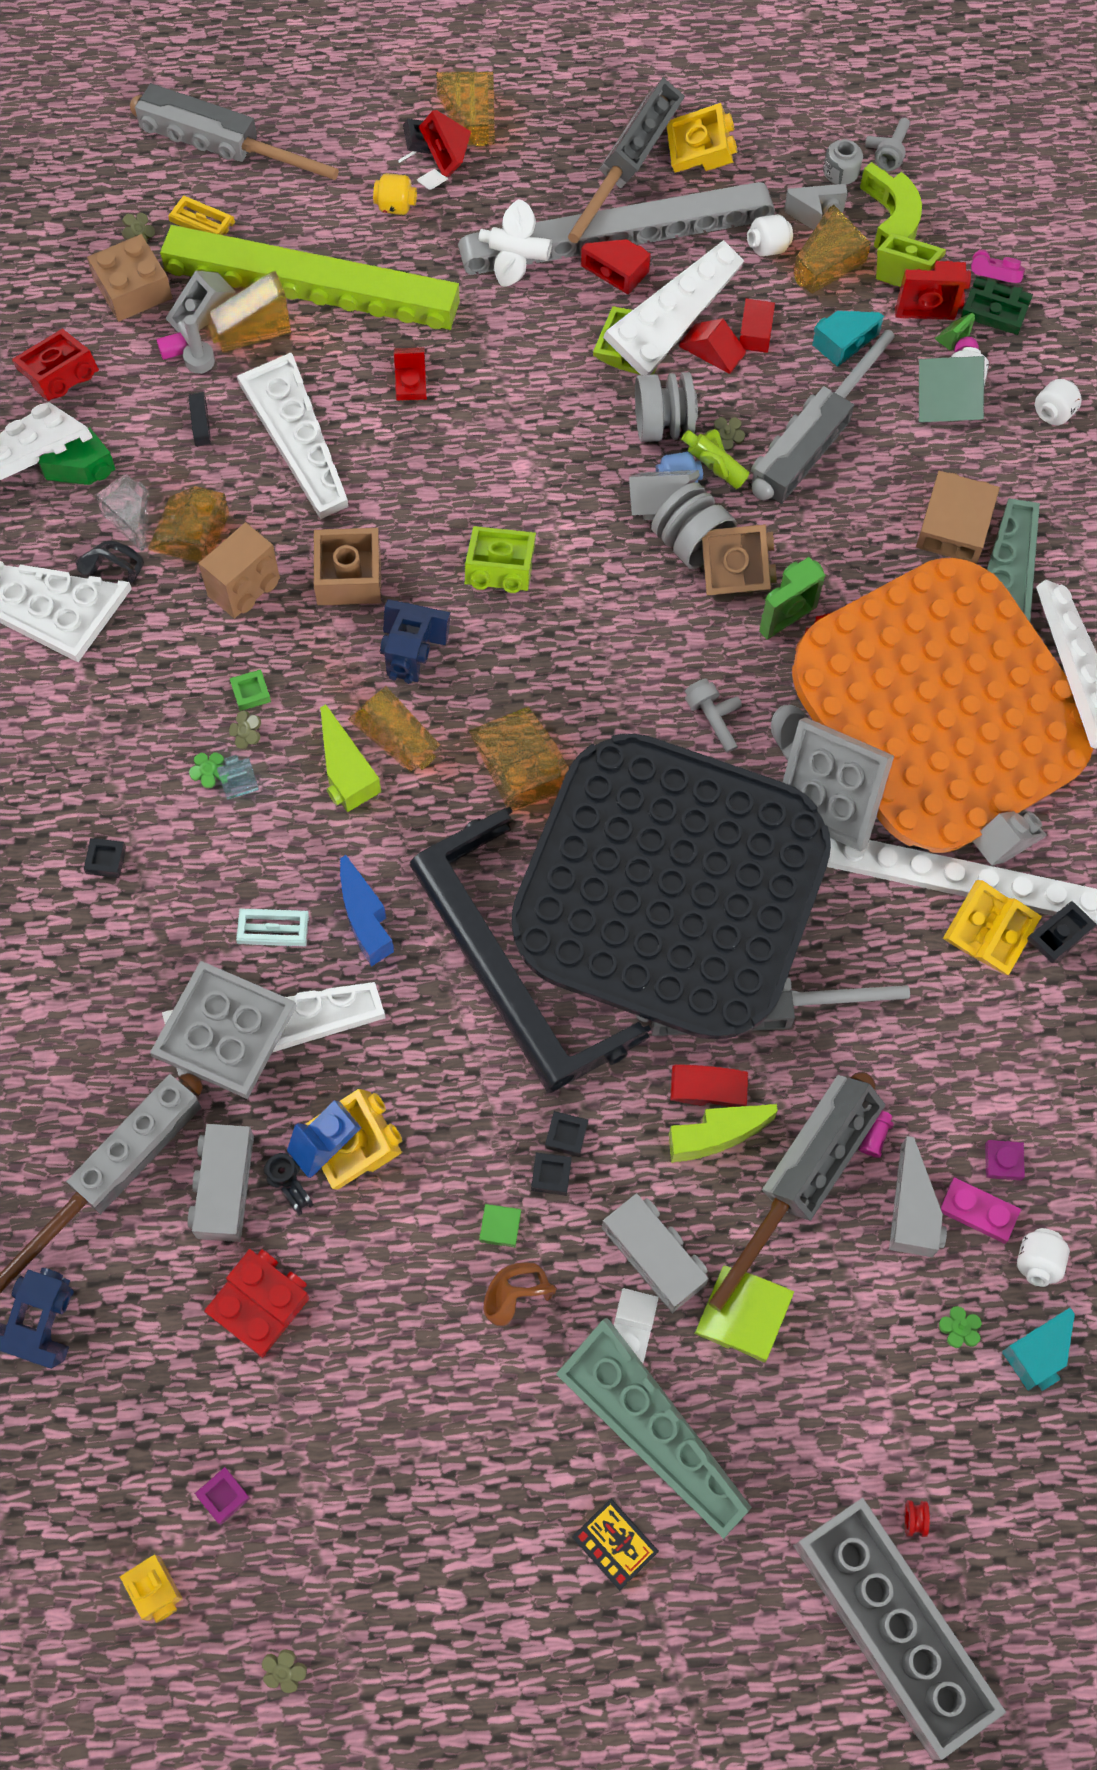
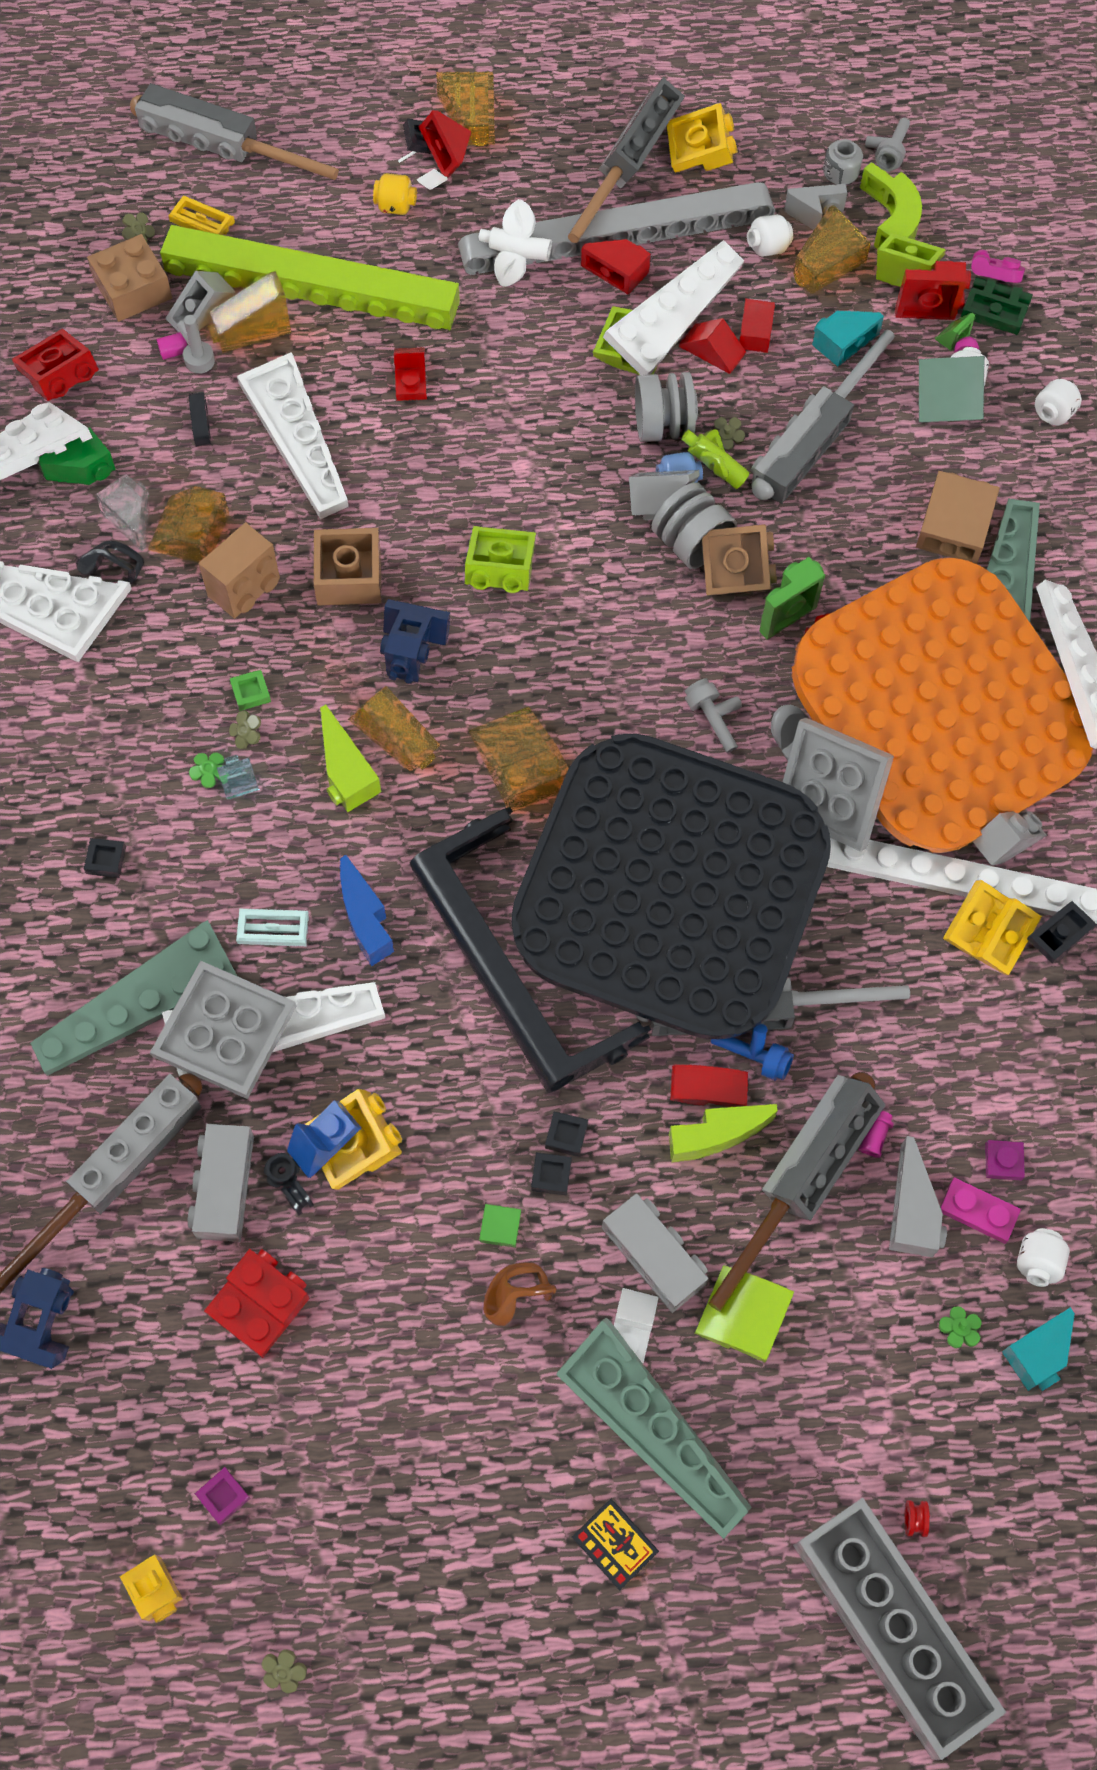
(130, 1002): none -> sand green wing
(775, 1061): none -> blue piece

